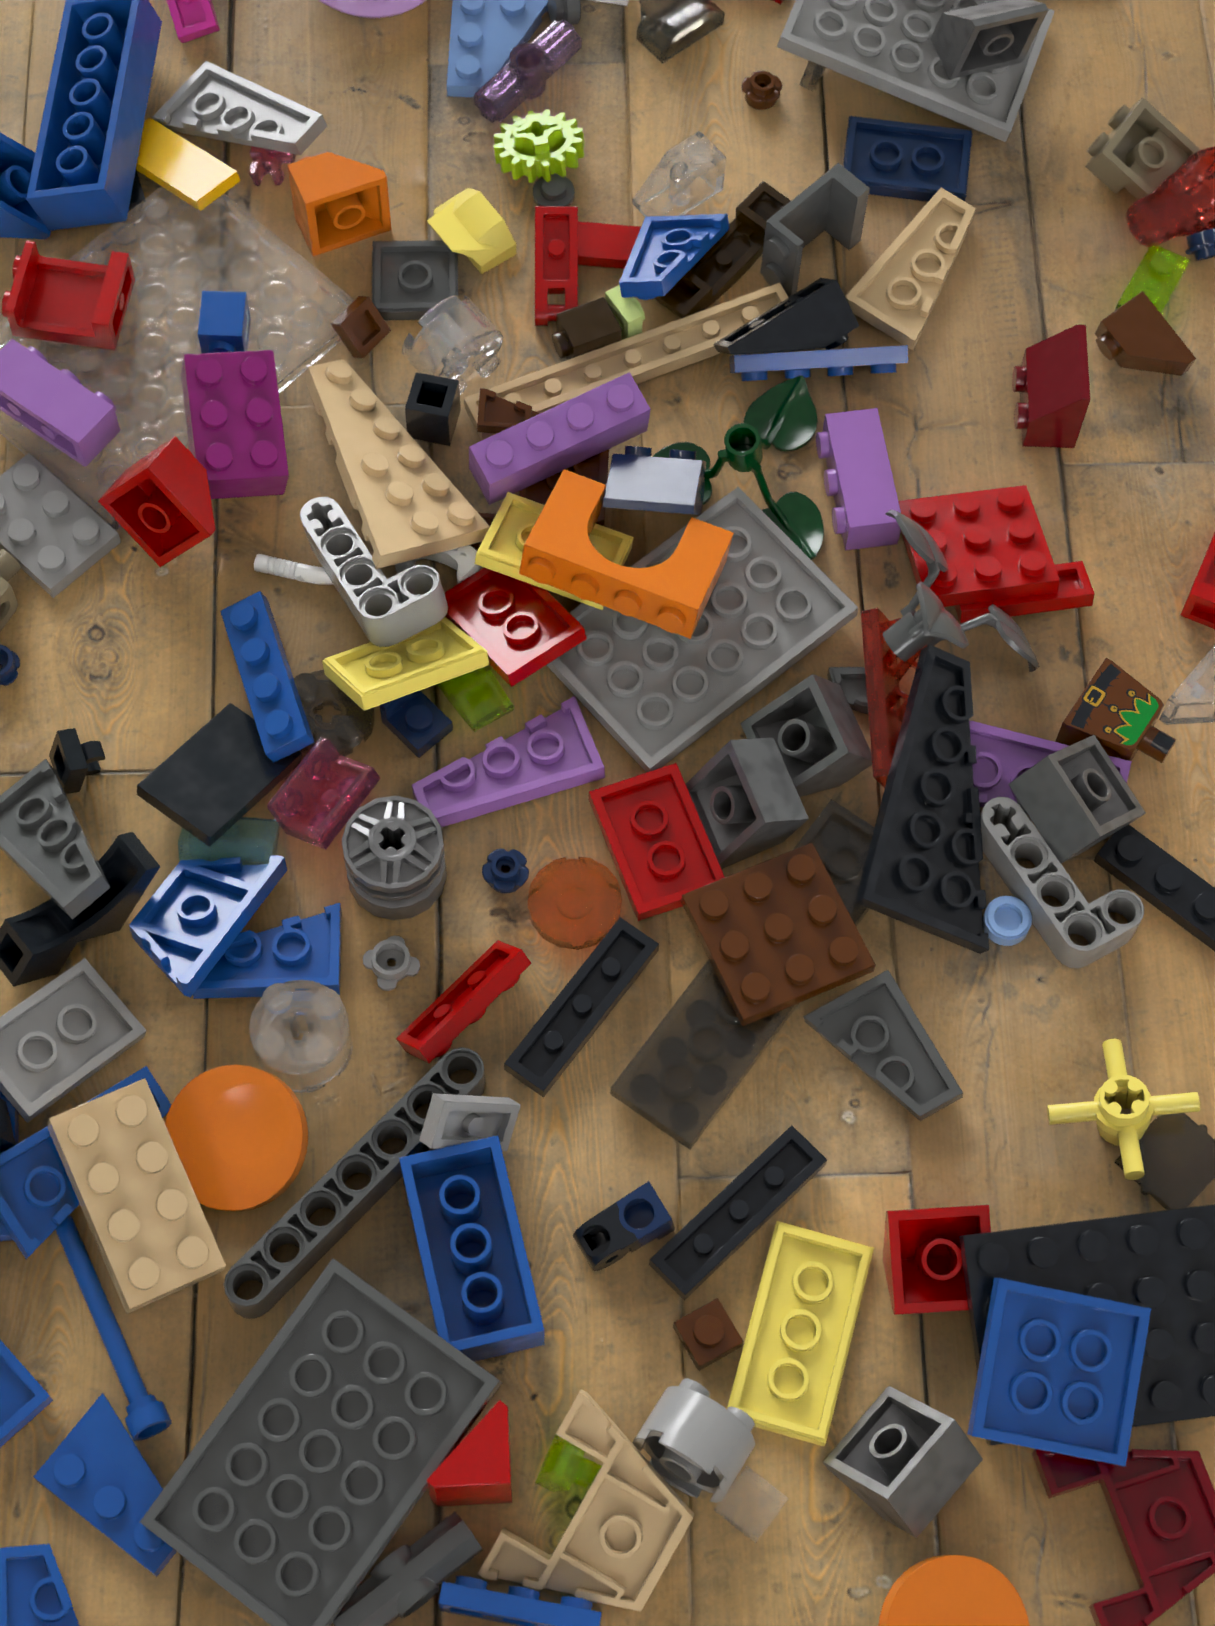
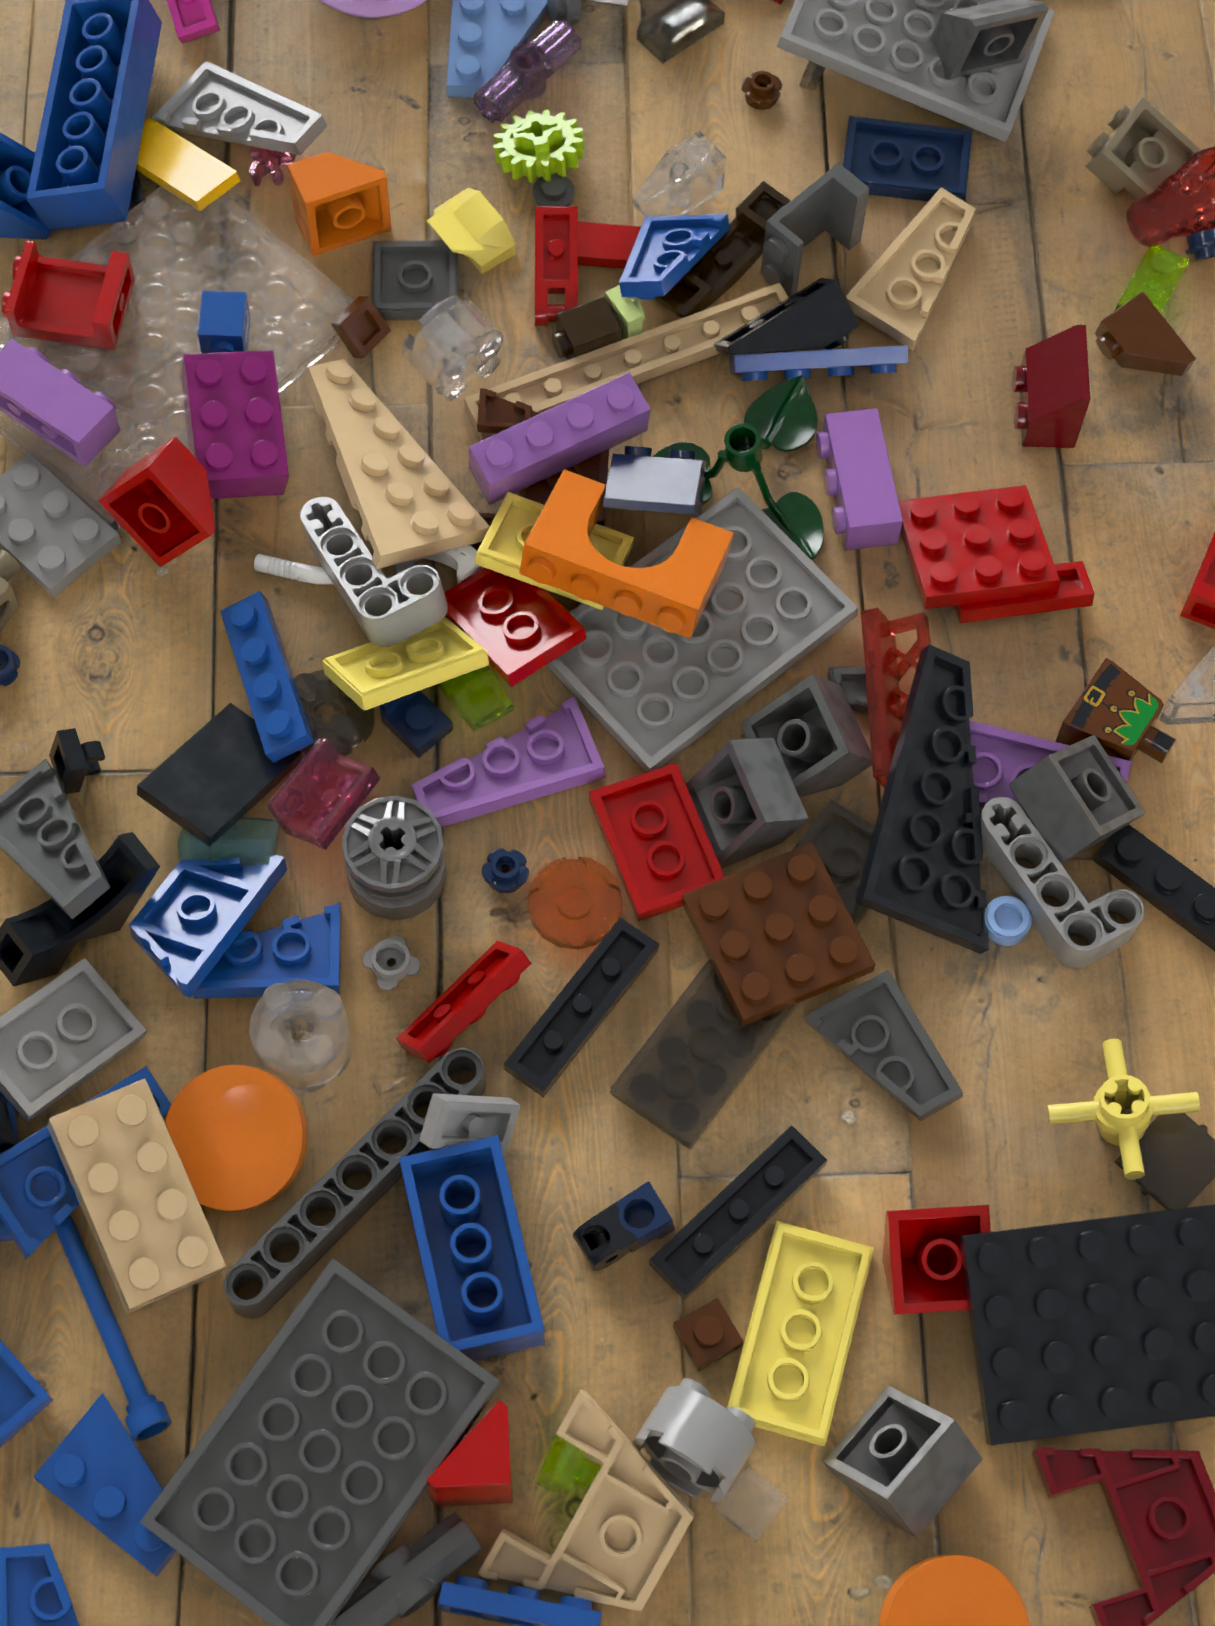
(433, 408): black brick -> none
(932, 621): dark grey plant -> none
(1059, 1371): blue plate -> none

